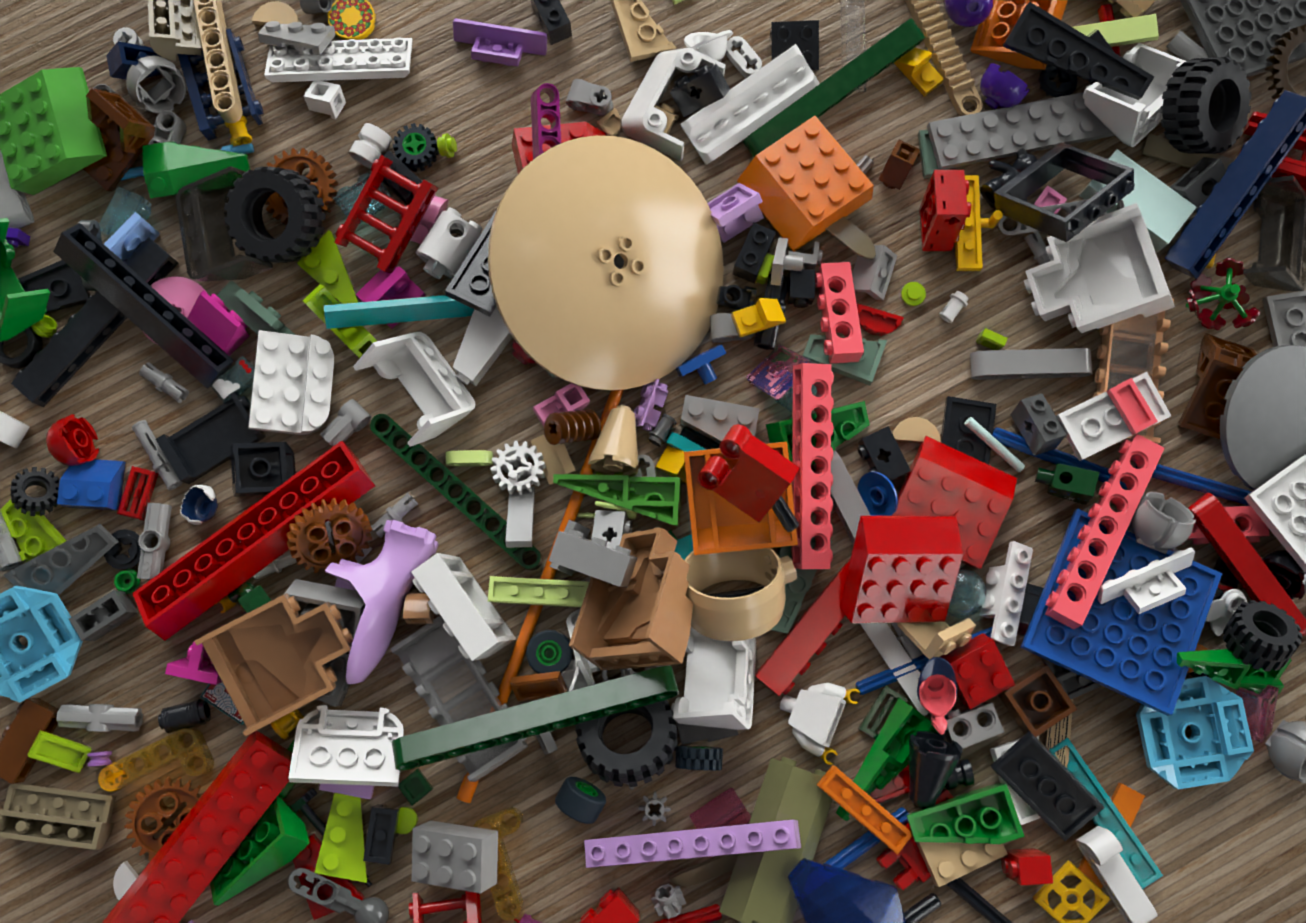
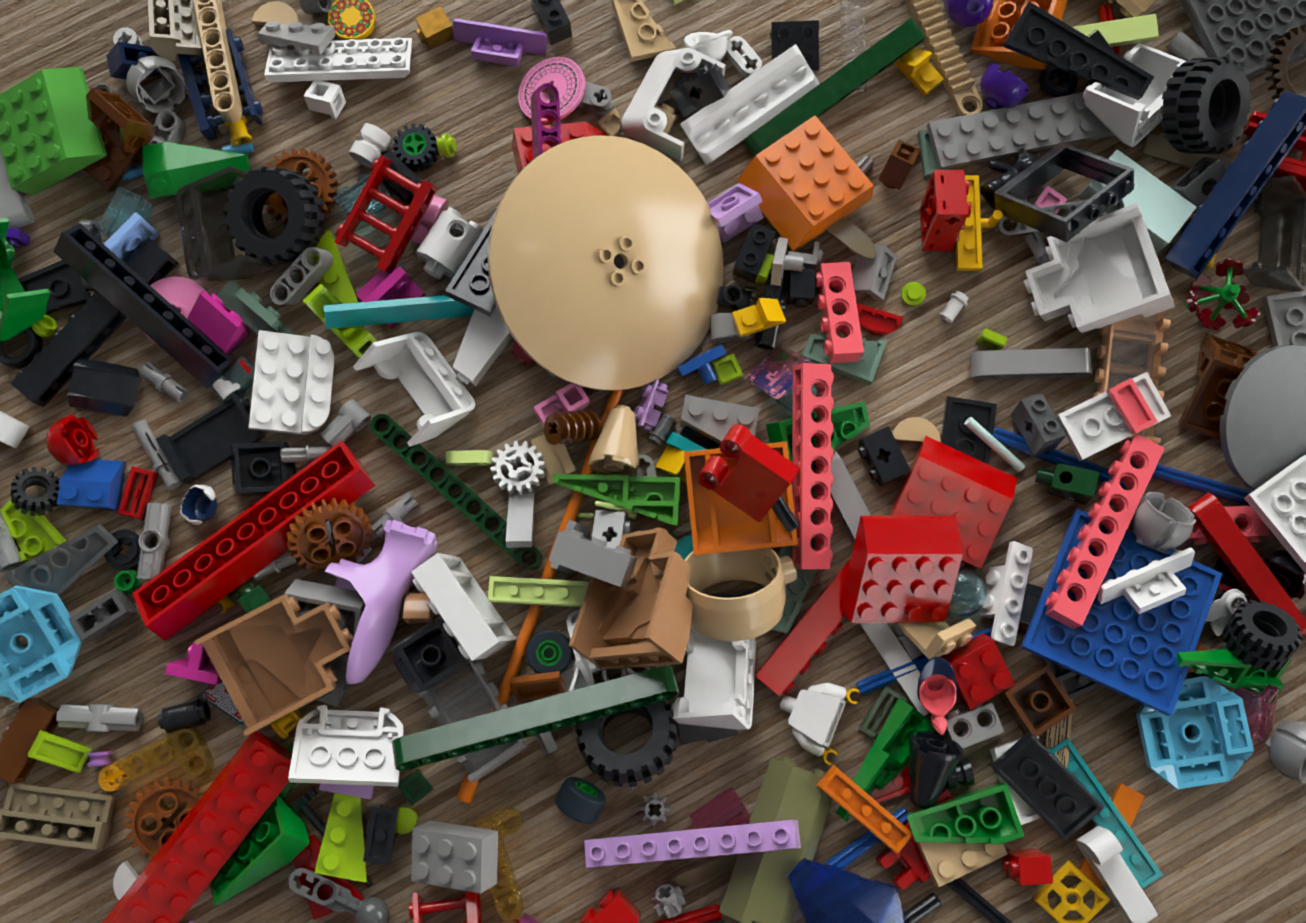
(103, 387): none -> black slope
(291, 277): none -> light grey beam
(305, 454): none -> light grey axle
(429, 658): none -> black slope
(434, 28): none -> pearl gold brick
(561, 73): none -> bright pink piece
(699, 758): black wheel -> none
(727, 369): none -> lime tile
(878, 494): blue dish -> none

